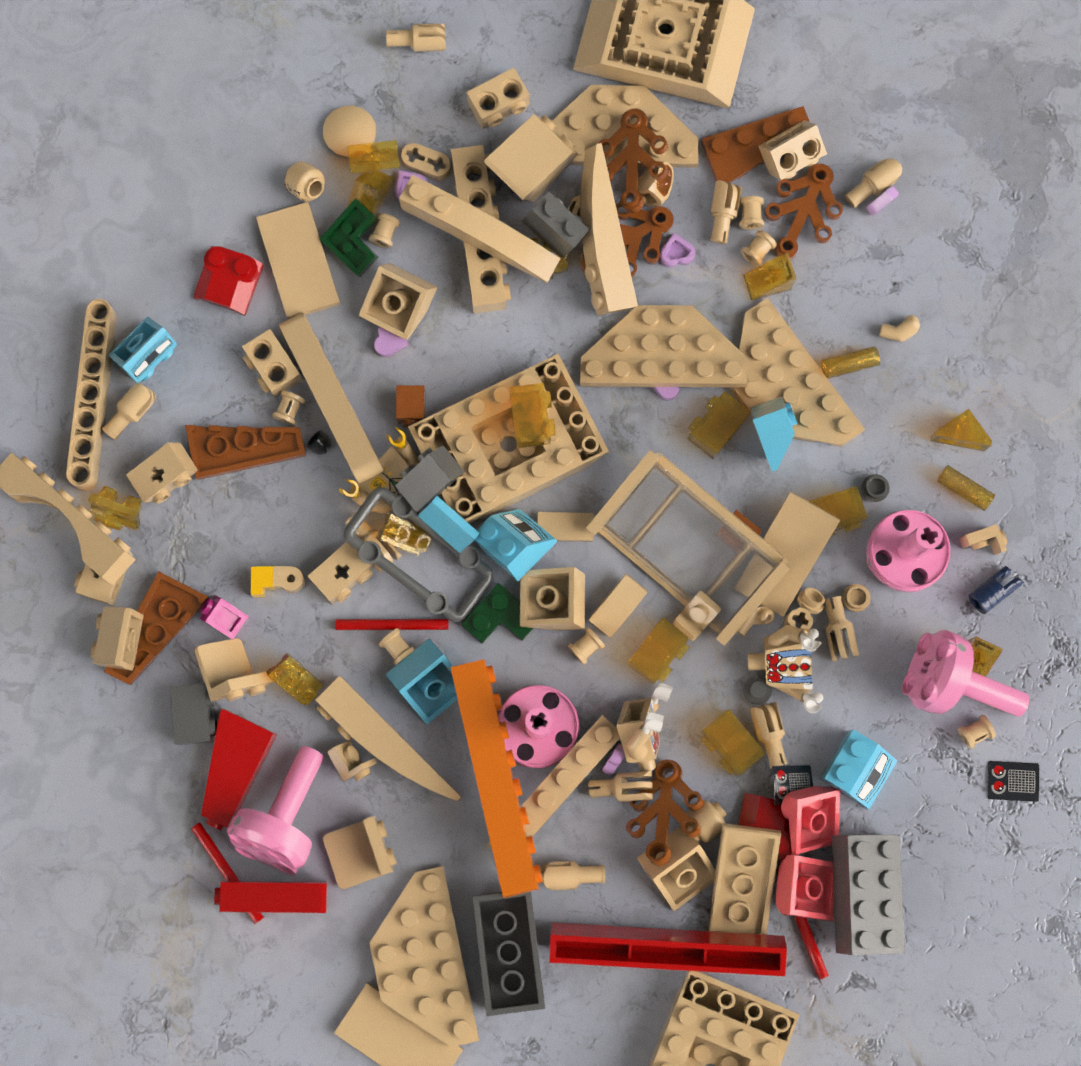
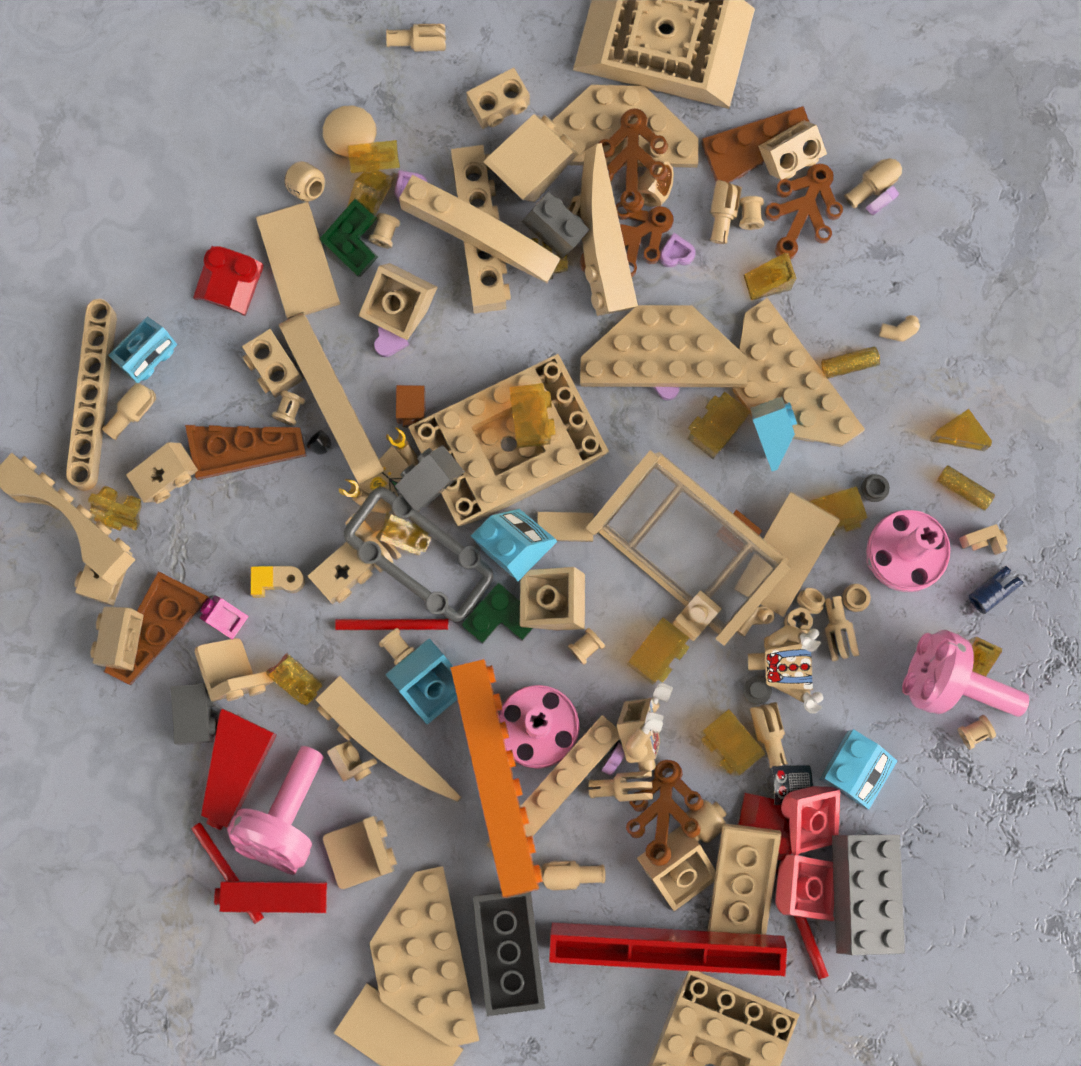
(429, 156): tan beam -> none
(448, 524): medium azure tile -> none
(618, 605): tan slope -> none
(758, 248): tan bush -> none
(1013, 781): black sticker -> none

